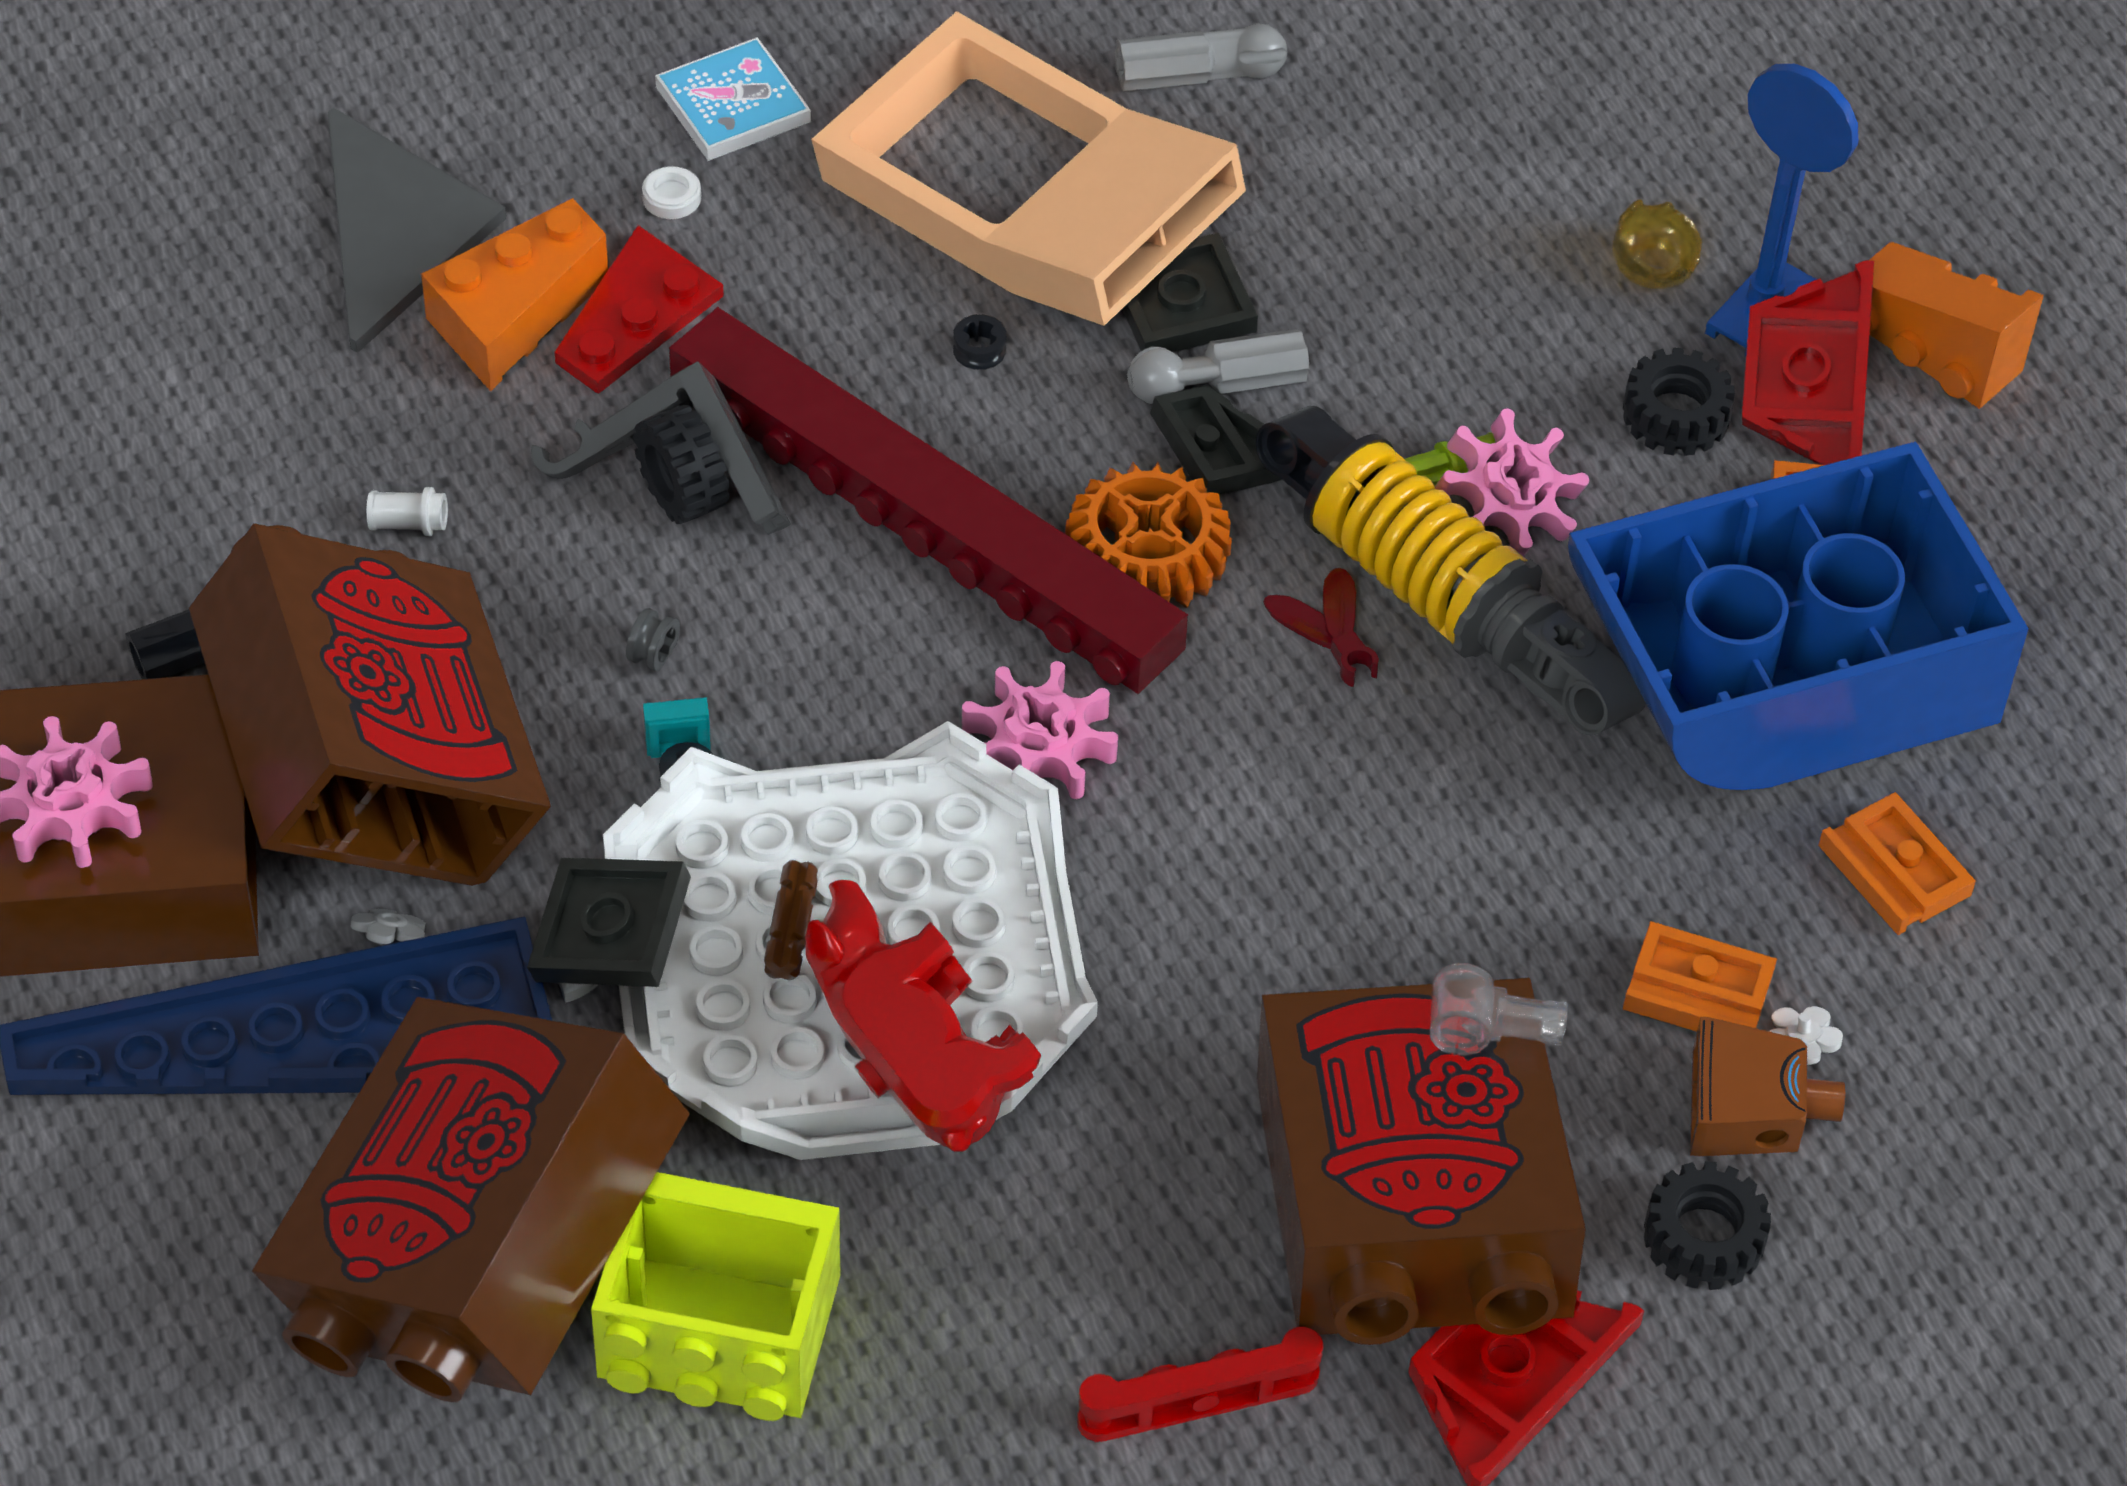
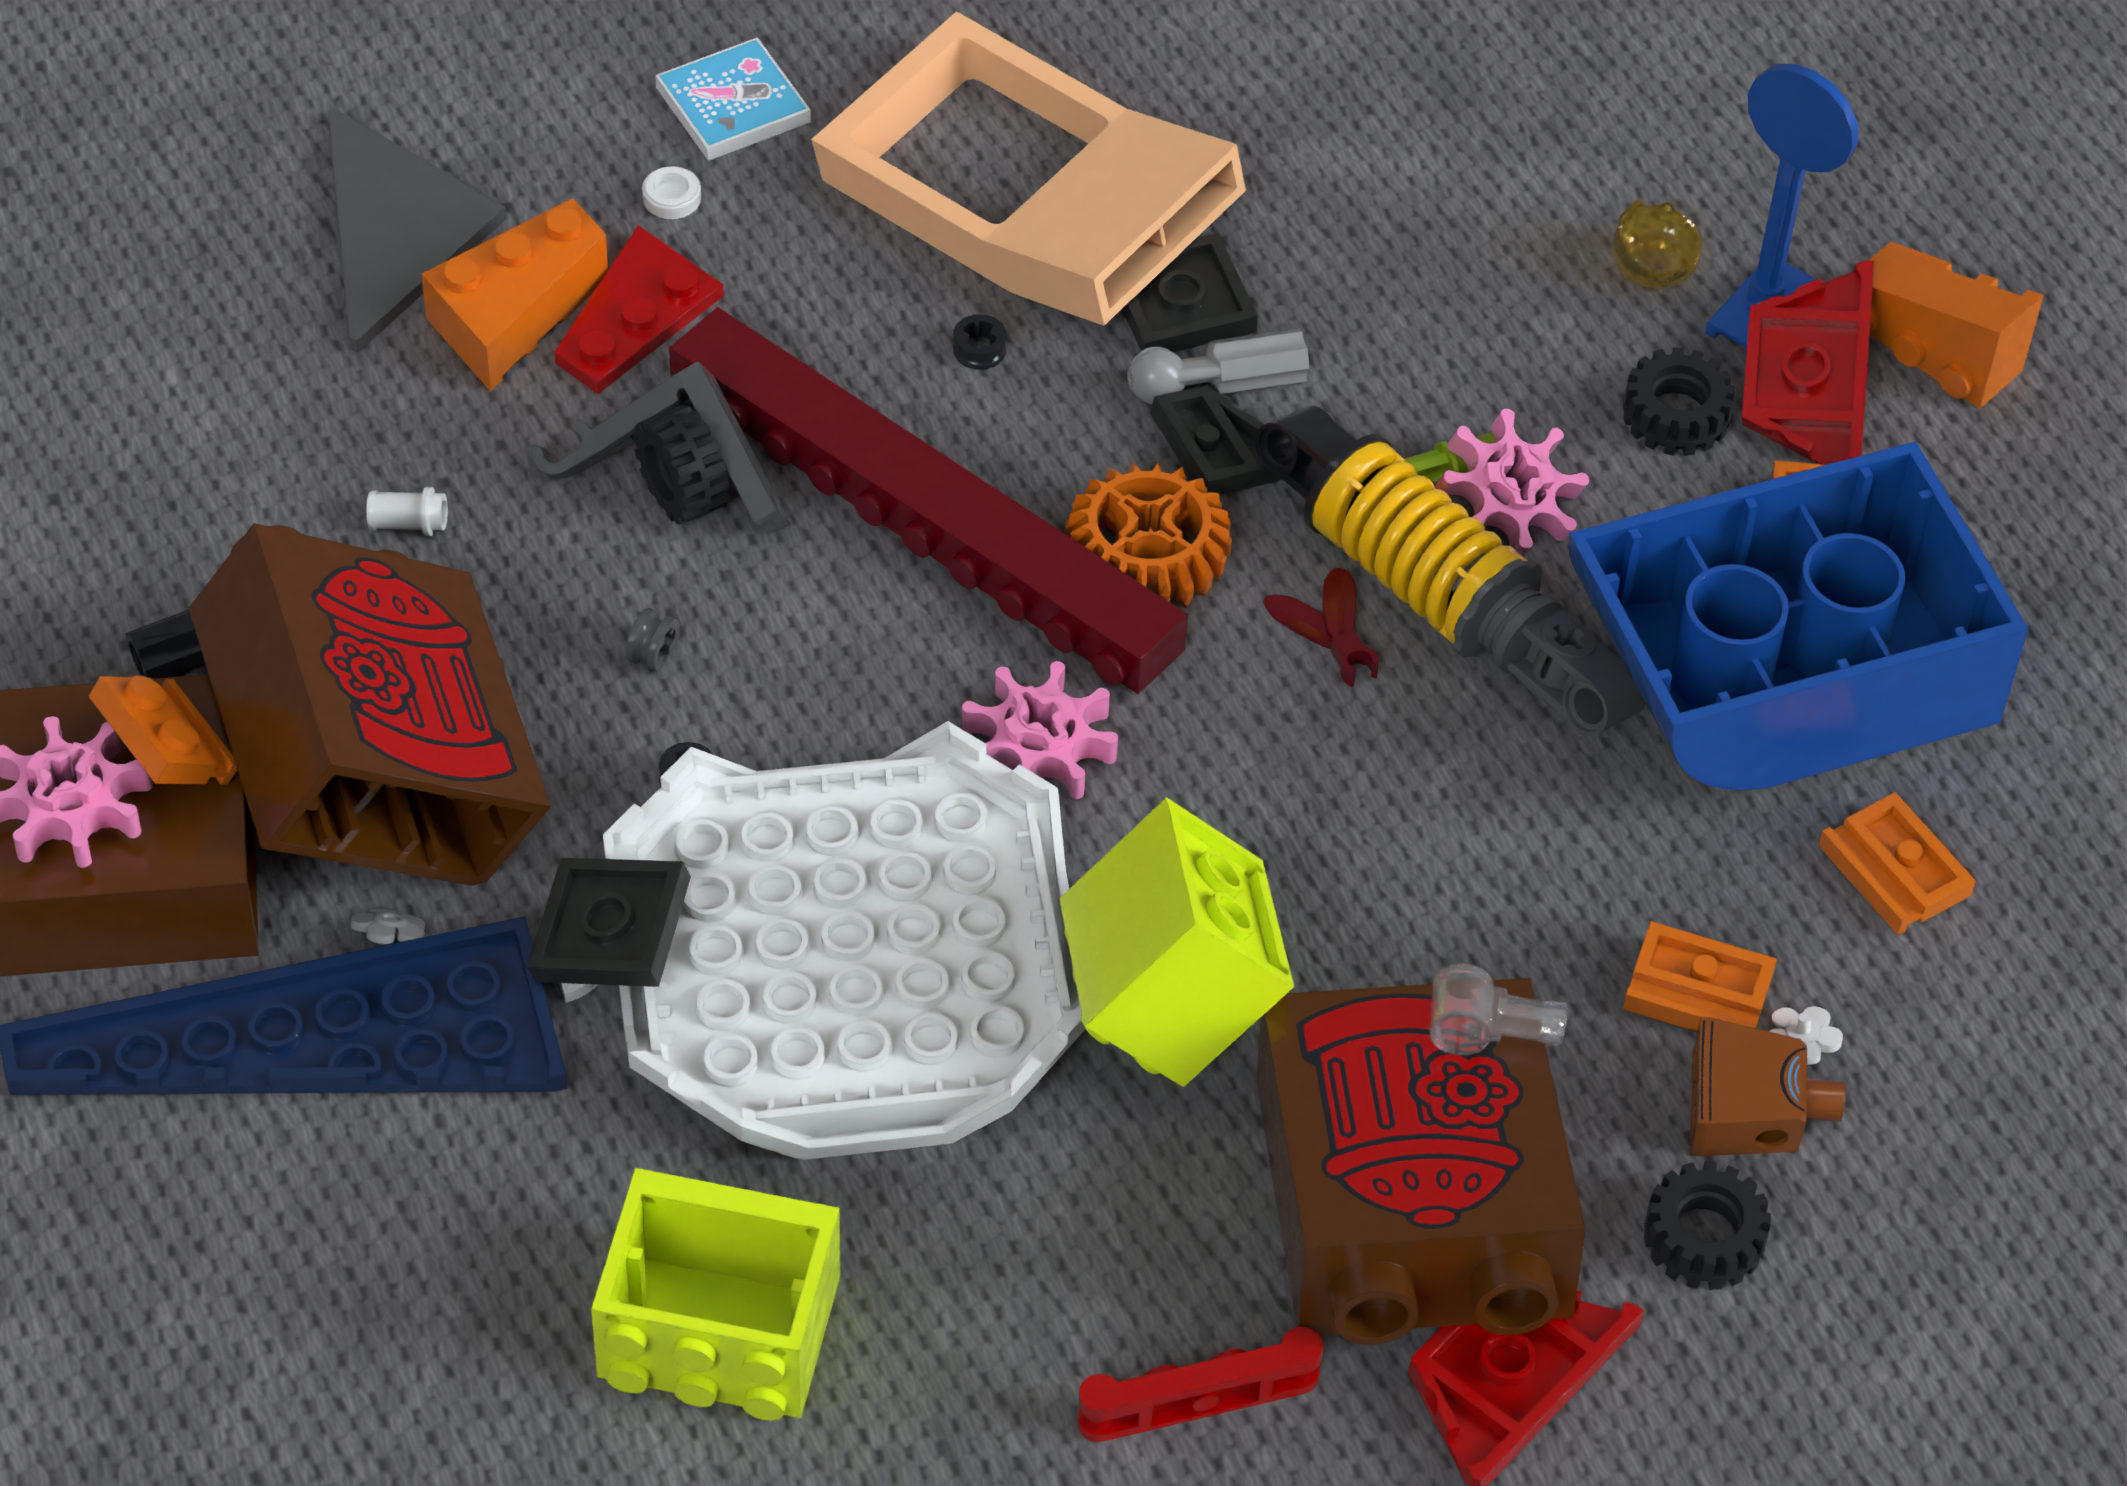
(163, 730): none -> orange plate
(470, 1198): reddish brown brick -> none
(675, 723): teal tile -> none
(790, 920): reddish brown axle -> none
(901, 1021): red animal -> none
(1174, 944): none -> neon yellow container
(1199, 57): light grey piece -> none

